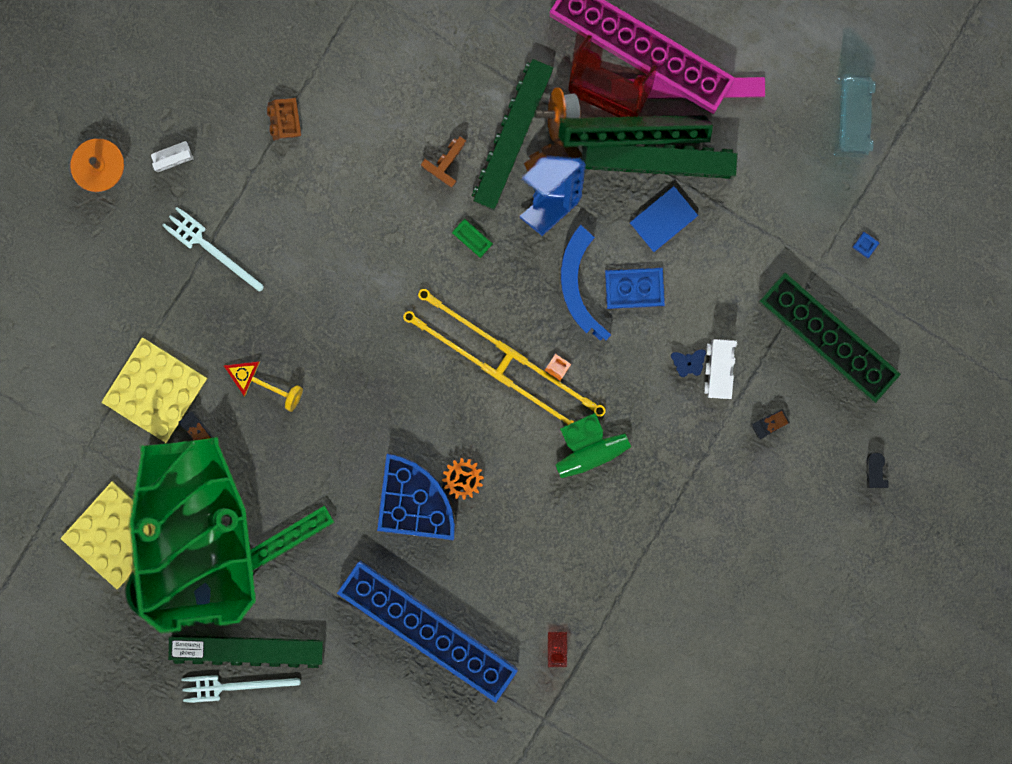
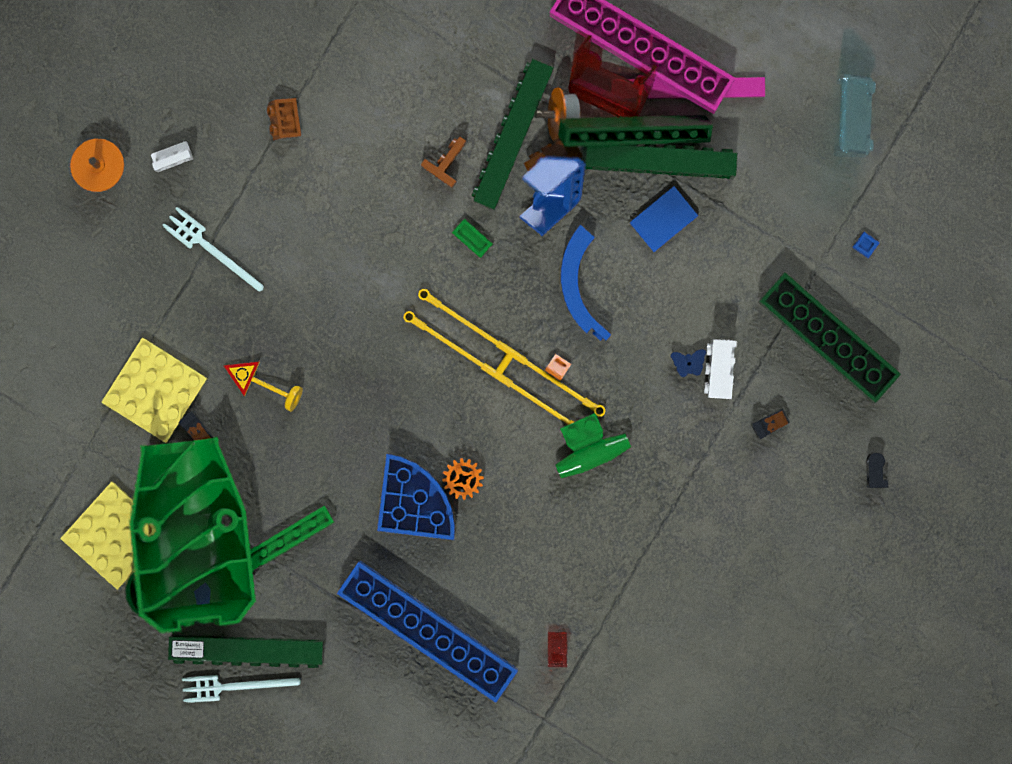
(634, 288): blue tile -> none

